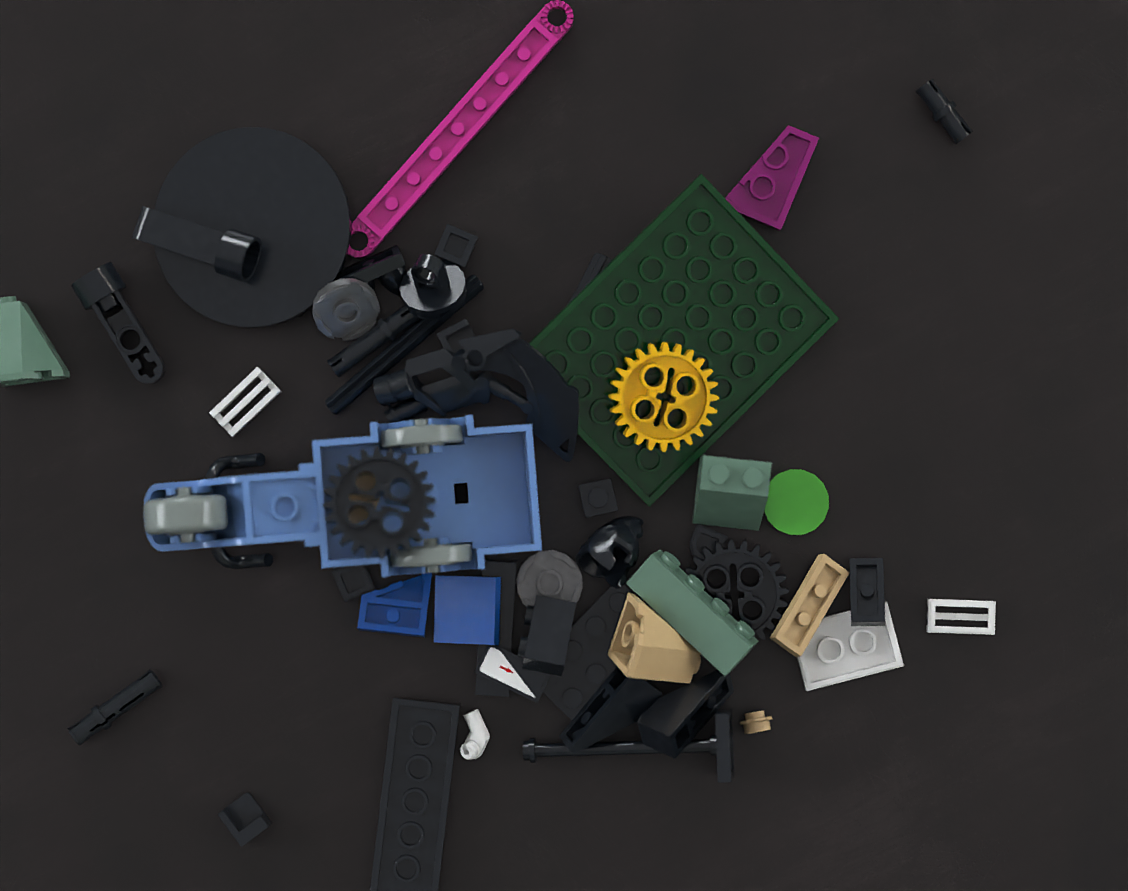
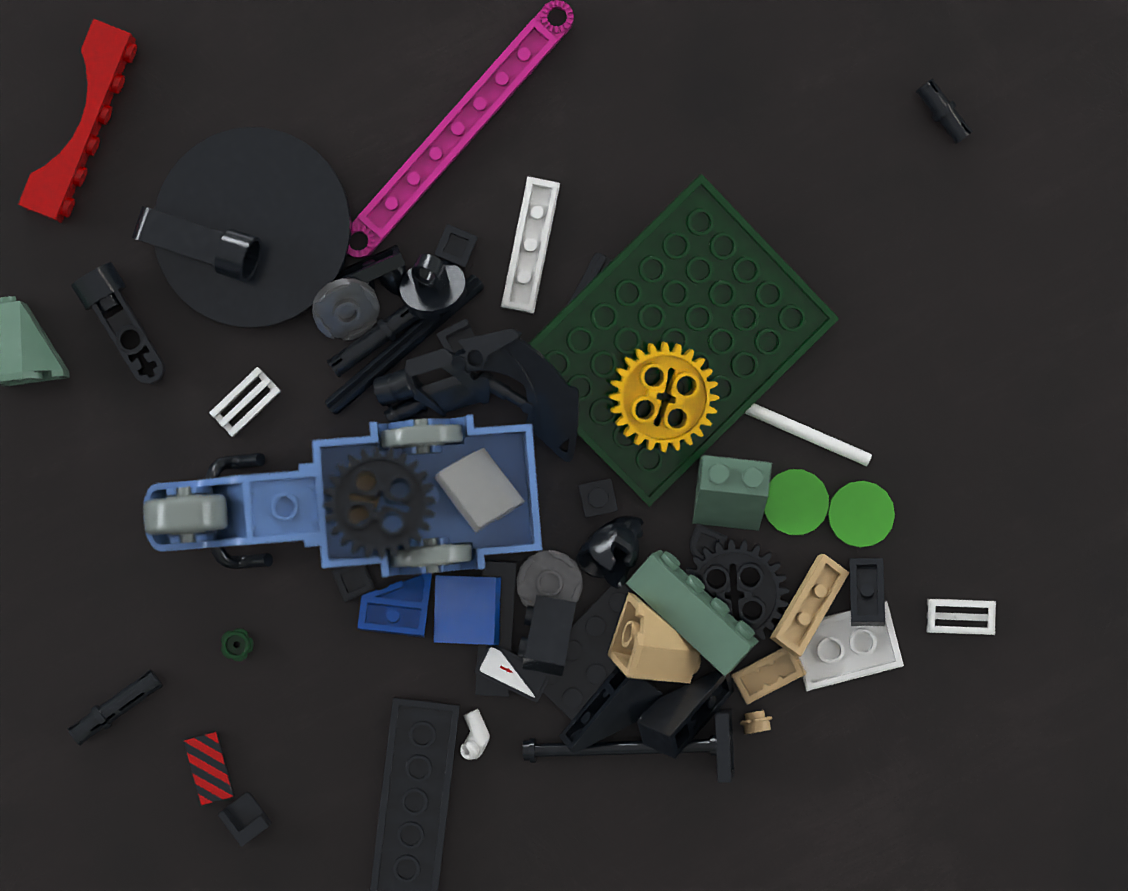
(53, 185): none -> red arch
(209, 768): none -> tile
(228, 640): none -> dark green plate
(479, 489): none -> light grey slope
(530, 245): none -> white tile
(768, 675): none -> tan plate
(773, 181): magenta wing -> none
(809, 434): none -> white bar
(861, 514): none -> bright green tile

